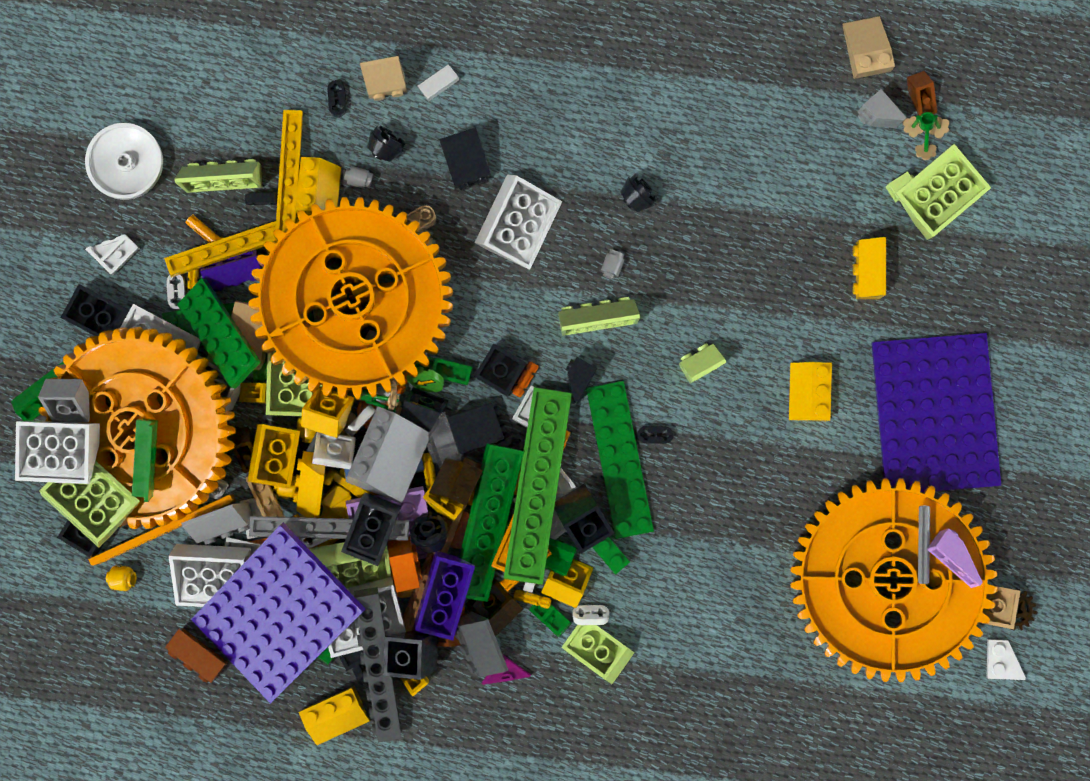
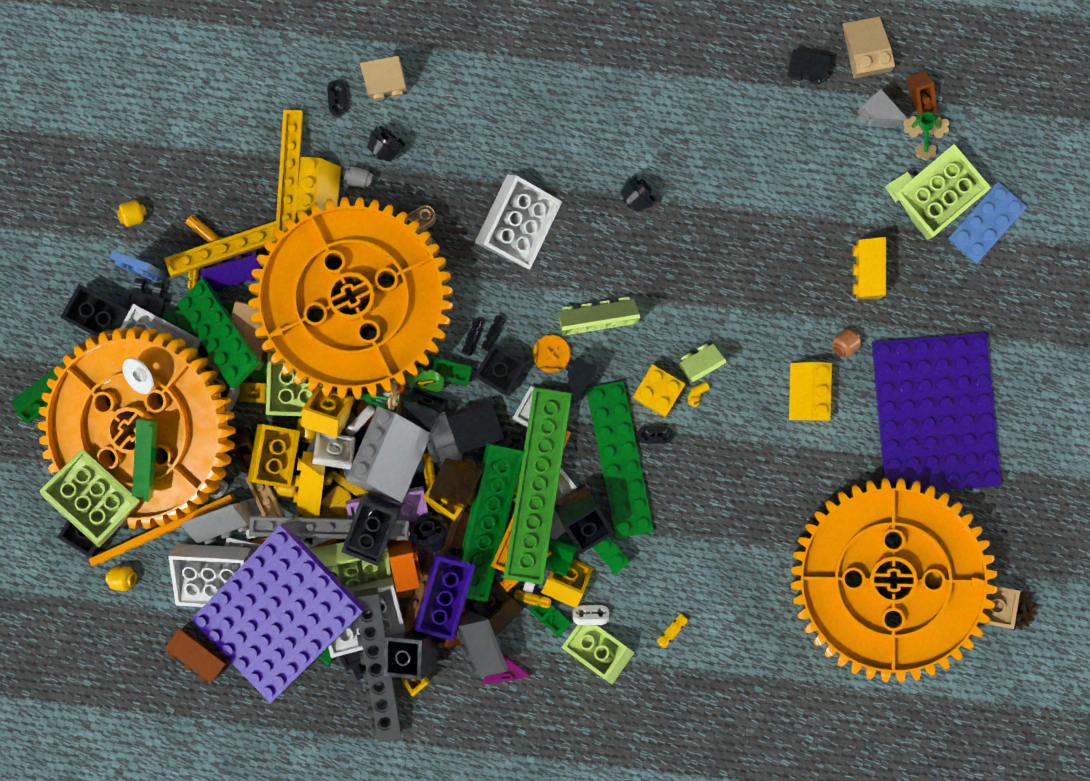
(56, 451): white slope -> none
(65, 400): light grey slope -> none
(114, 253): white wing -> none
(124, 161): white dish -> none
(131, 213): none -> yellow head
(137, 267): none -> medium blue plate
(138, 375): none -> white dish
(150, 303): none -> black plate
(171, 292): white beam -> none
(220, 176): yellowish green slope -> none
(261, 198): black beam -> none
(334, 715): yellow slope -> none
(438, 82): white slope -> none
(465, 159): black slope -> none
(472, 337): none -> black axle
(493, 332): none -> black axle
(525, 379): orange axle -> none
(551, 353): none -> light orange tile
(612, 264): light grey brick -> none
(658, 391): none -> yellow brick
(671, 632): none -> yellow axle
(695, 393): none -> yellow arm
(808, 66): none -> black brick
(846, 343): none -> nougat head
(923, 544): light grey axle -> none
(954, 555): lavender slope -> none
(987, 222): none -> medium blue plate
(1002, 661): white wing -> none

